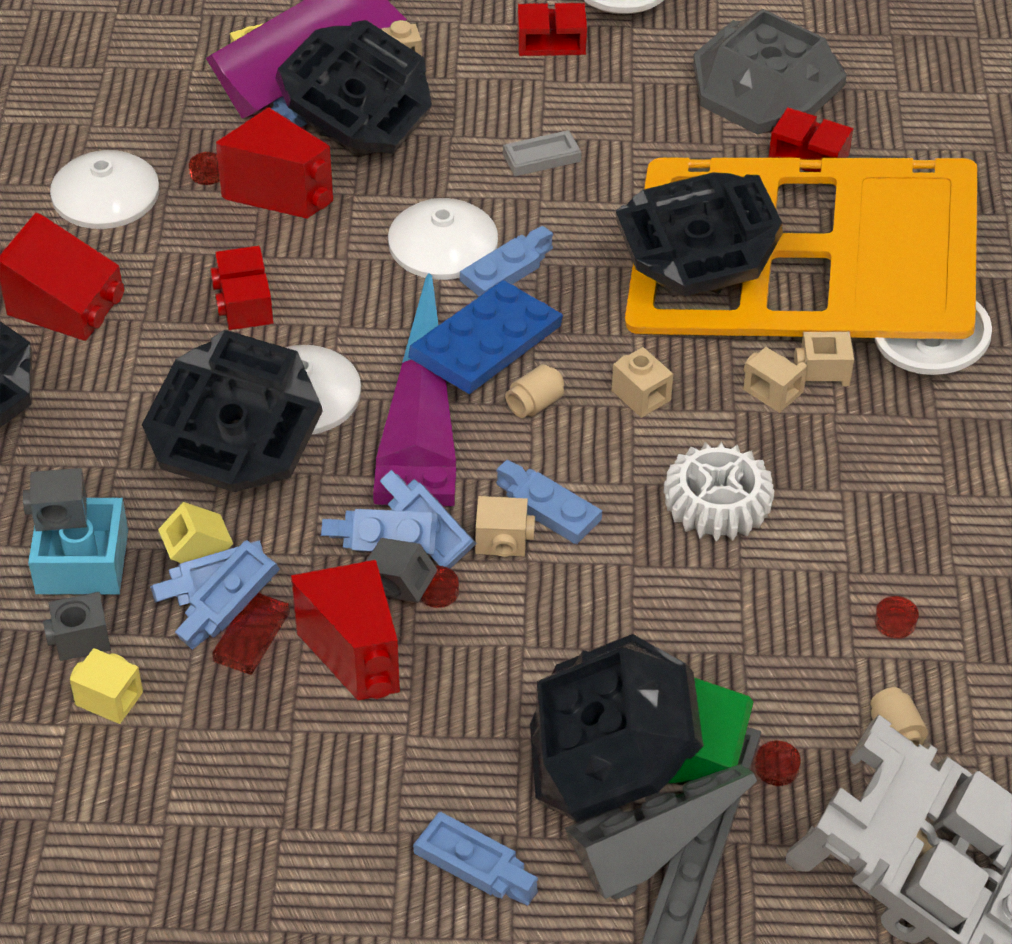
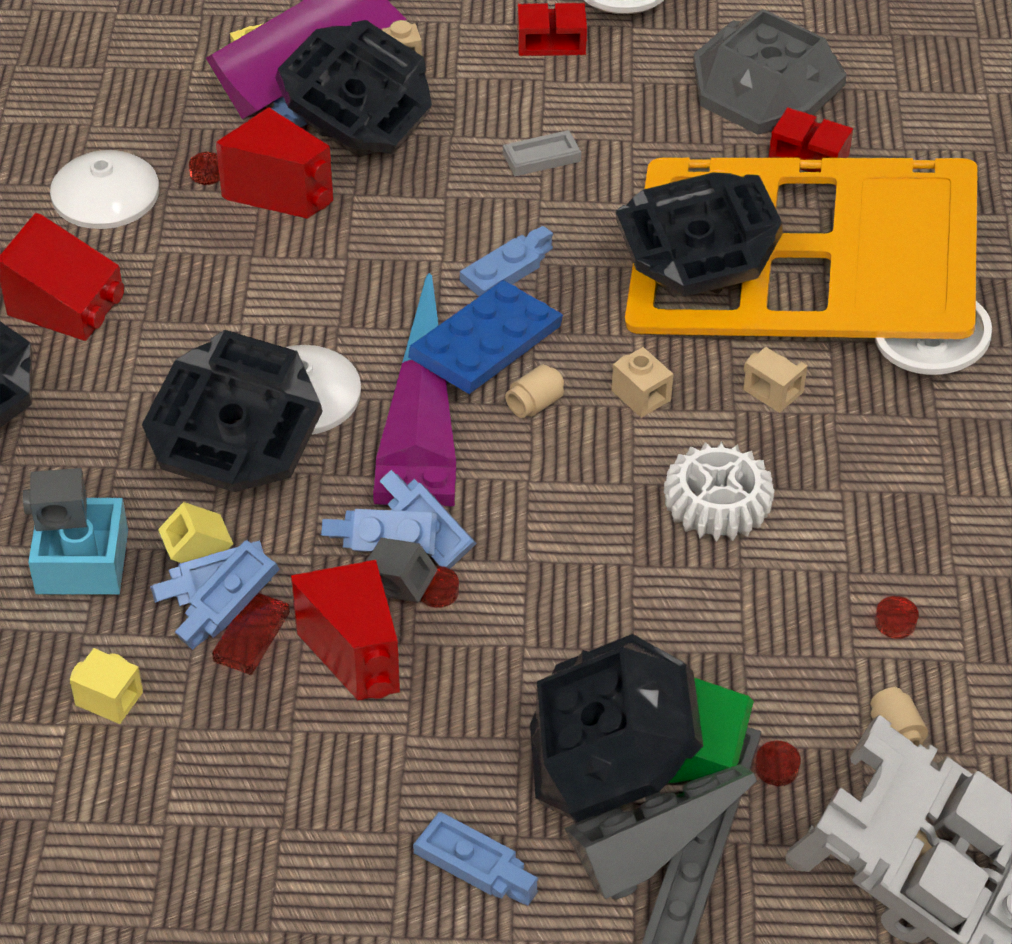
(77, 626): dark grey brick -> none
(243, 288): red piece -> none
(441, 237): white dish -> none
(503, 526): tan brick -> none
(549, 502): medium blue hinge -> none
(827, 356): tan brick -> none

